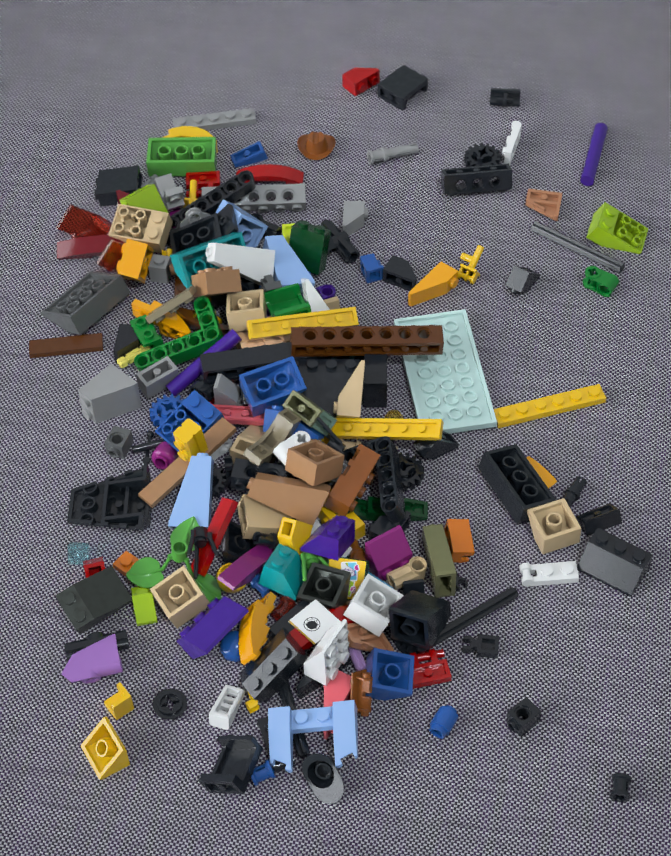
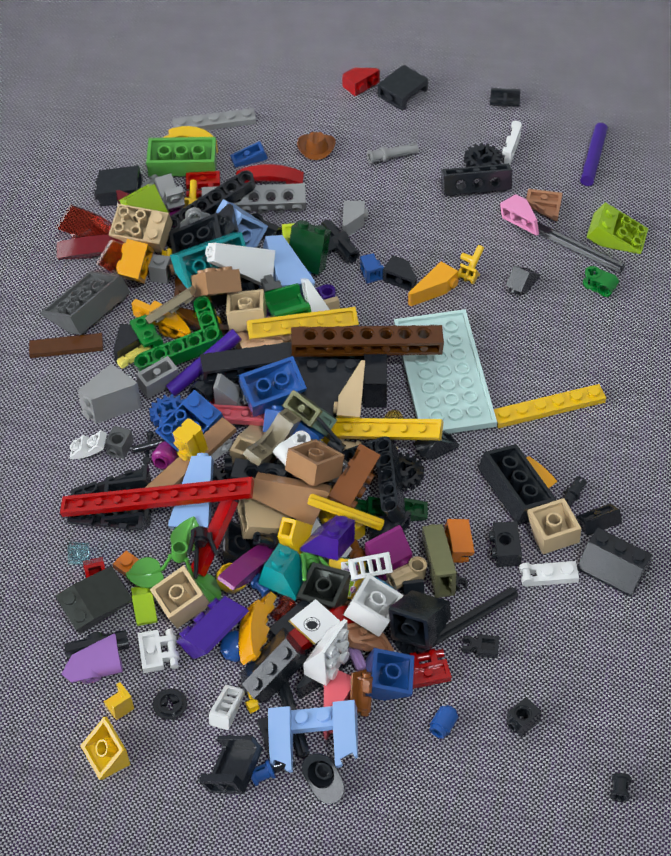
(87, 446): none -> white slope
(151, 652): none -> white plate
(157, 497): none -> red plate
(343, 510): none -> yellow axle
(353, 571): none -> white slope
(508, 534): none -> black brick
(519, 213): none -> bright pink slope

